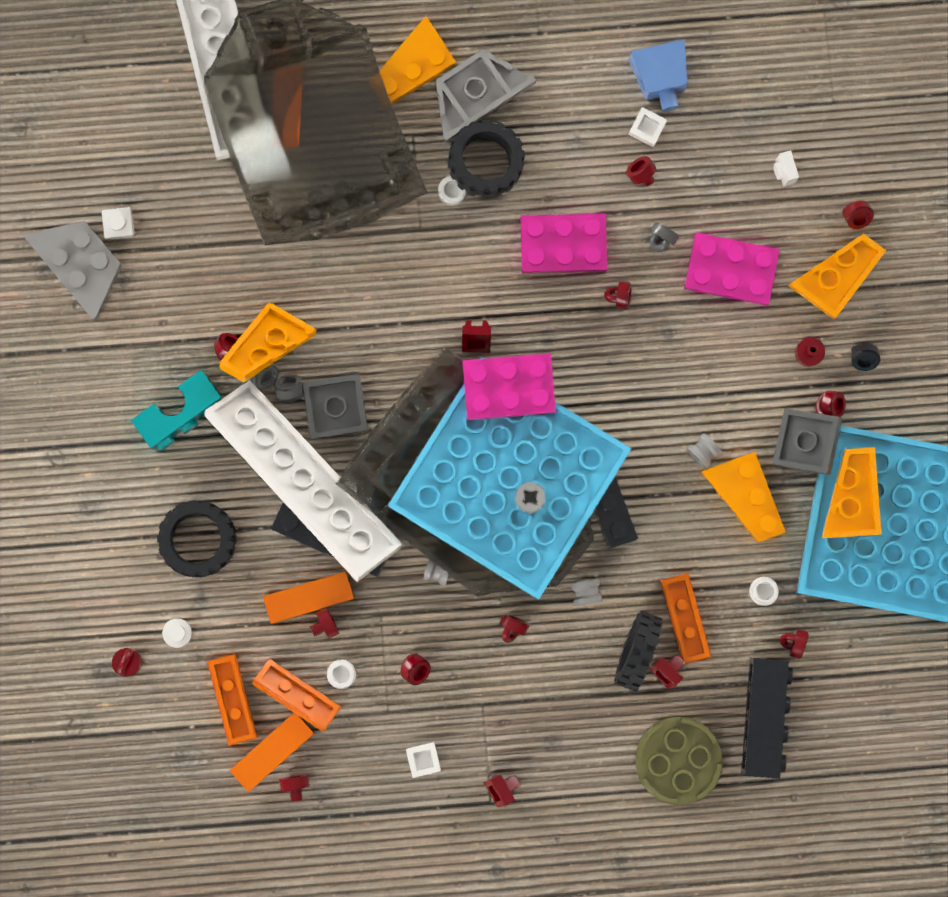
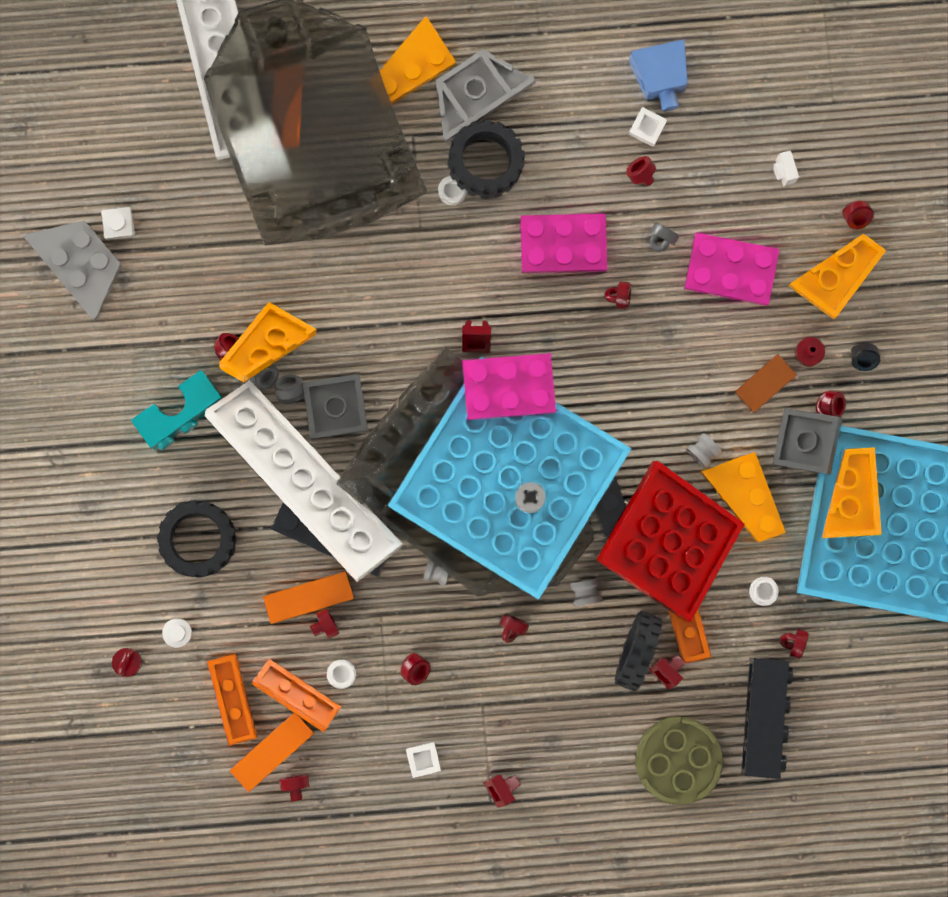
(670, 541): none -> red plate
(765, 383): none -> dark orange tile

